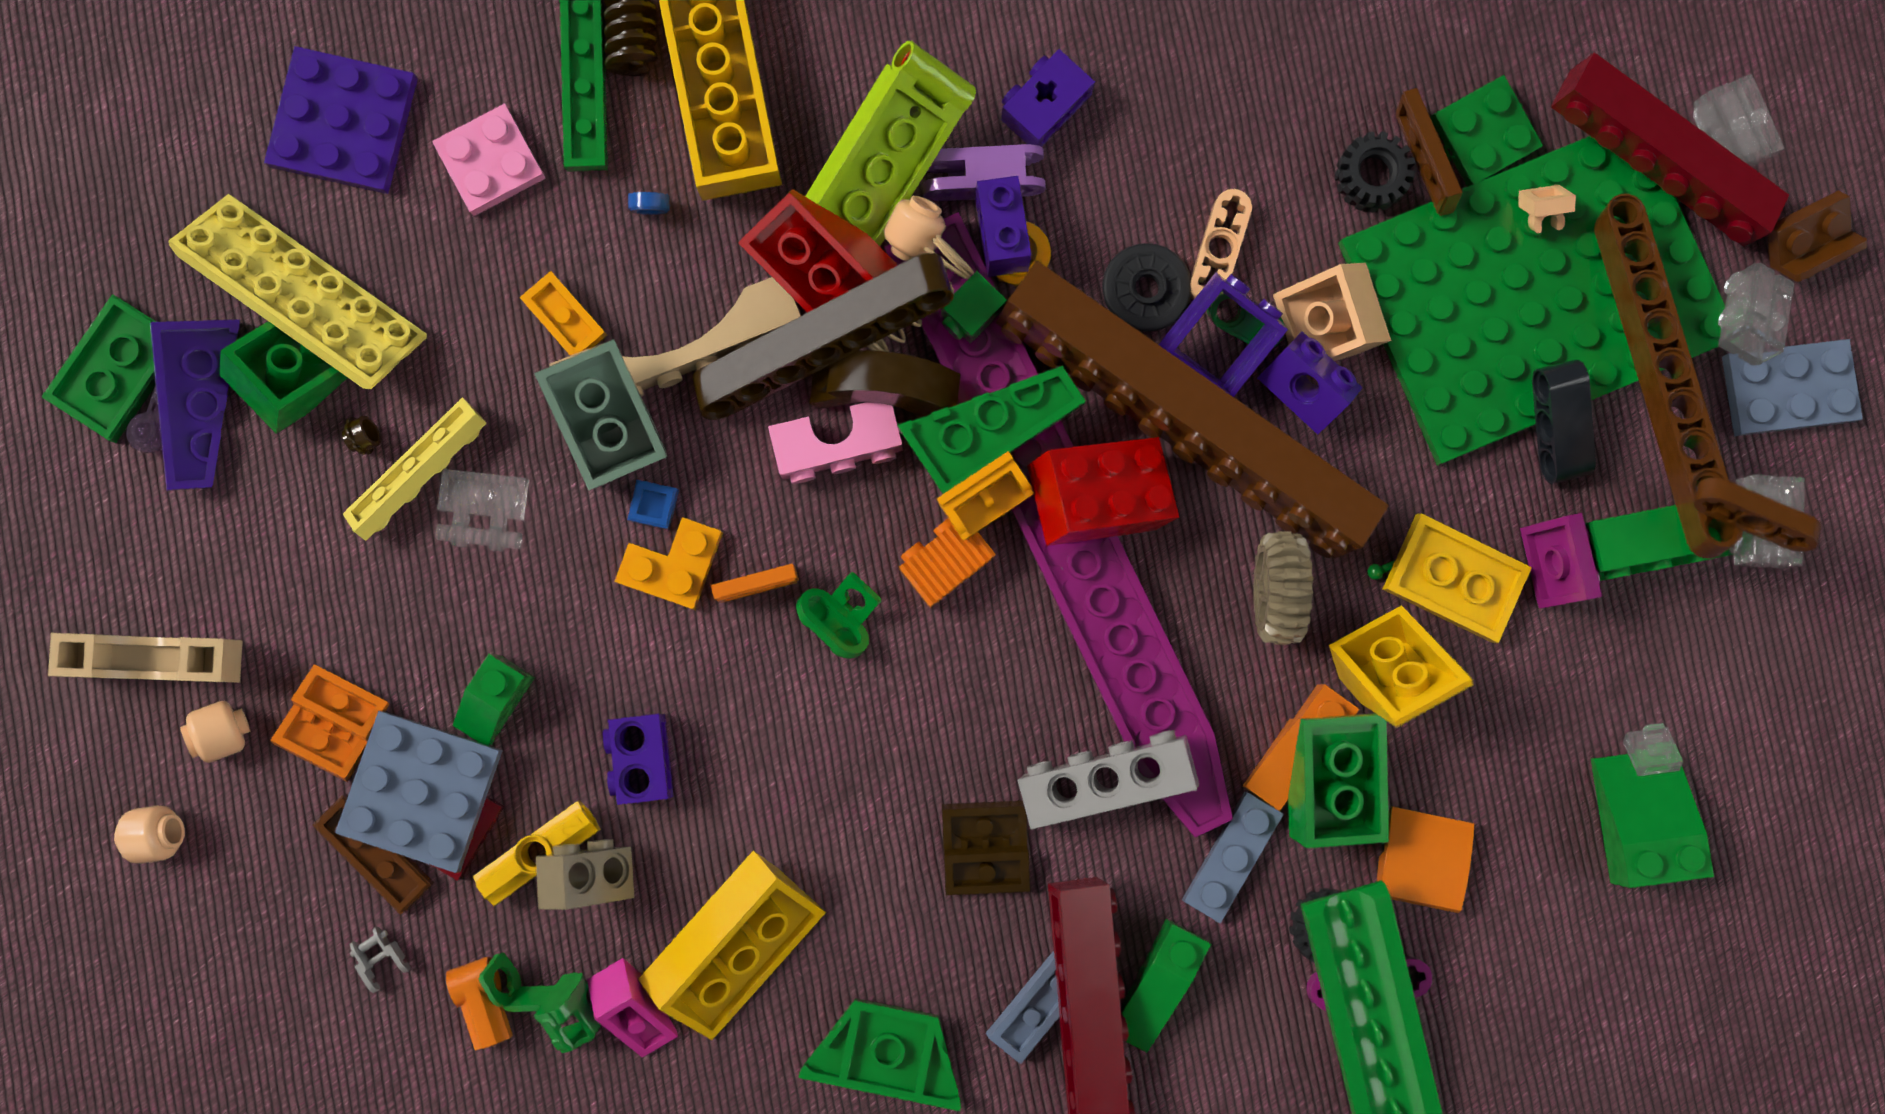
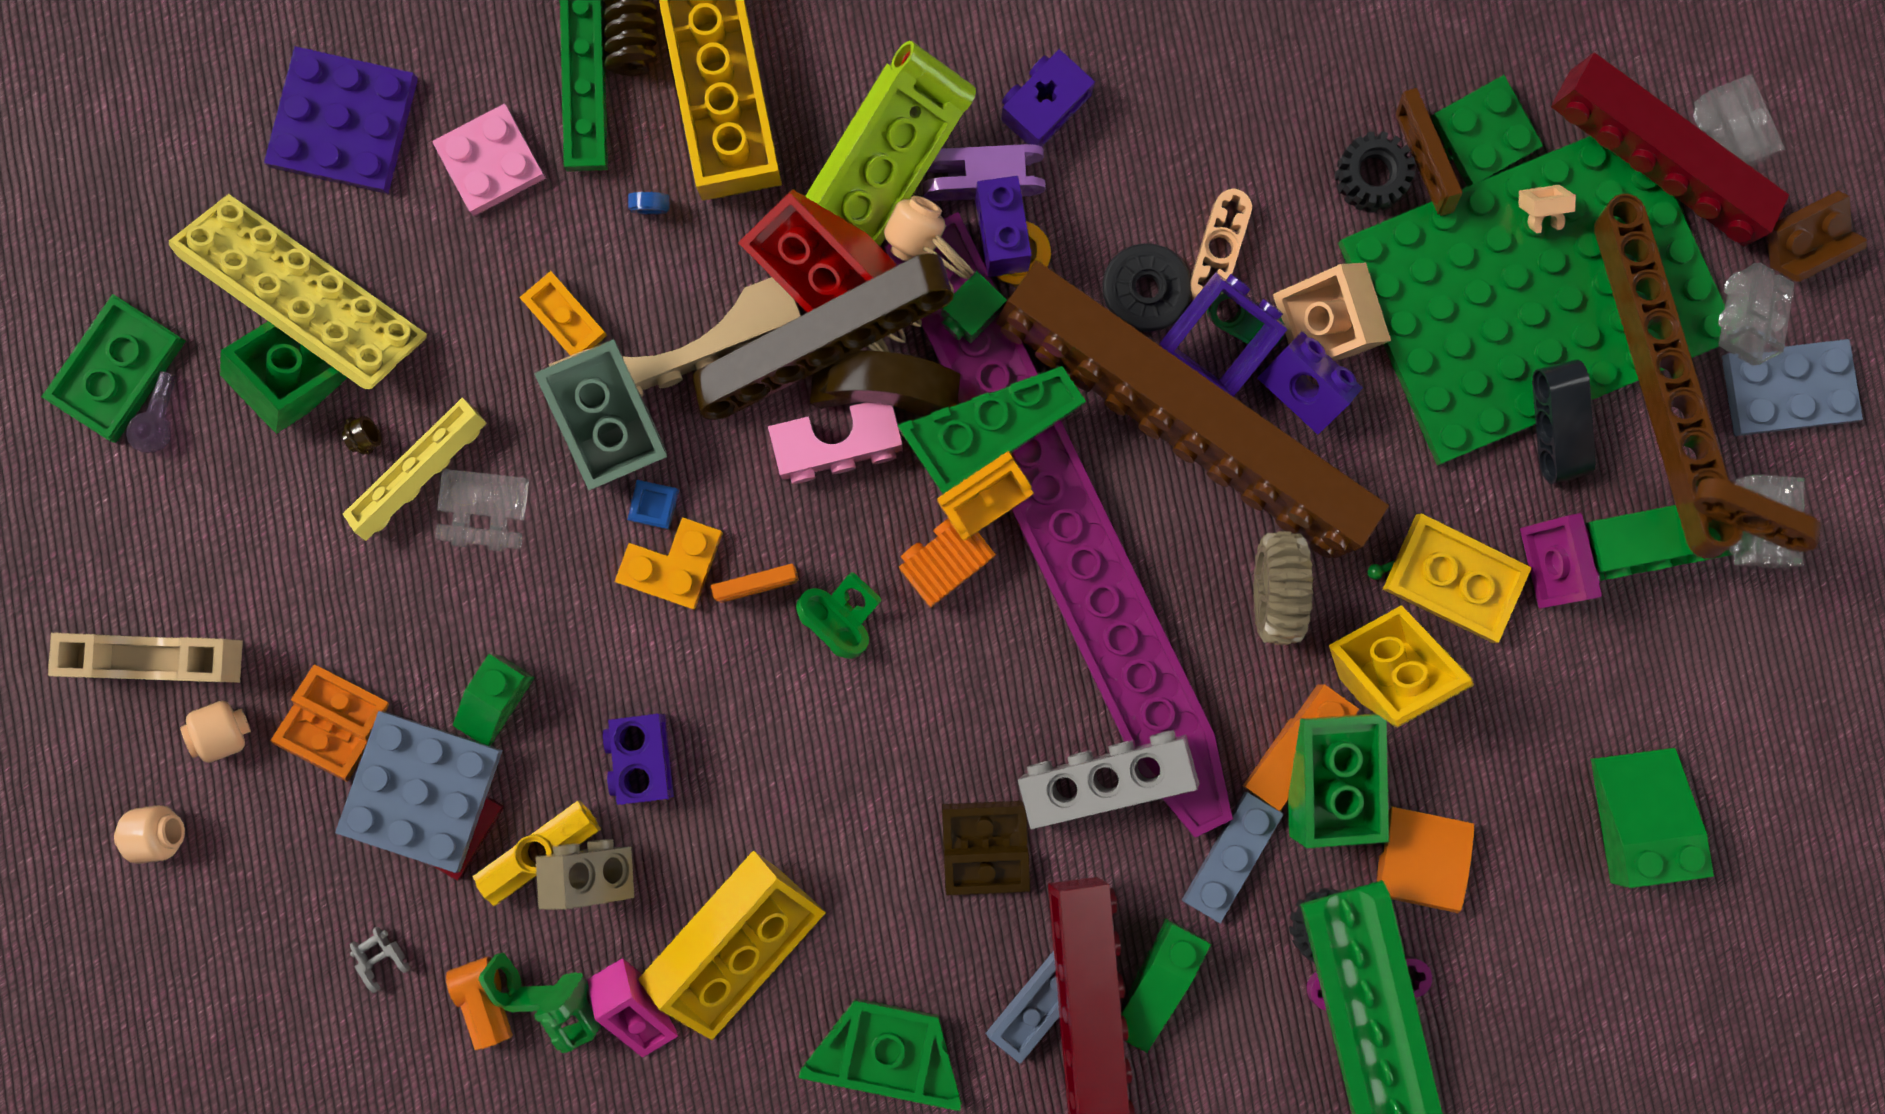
(190, 397): dark purple wing -> none
(389, 873): reddish brown tile -> none
(1102, 490): red brick -> none
(1653, 750): clear tile -> none

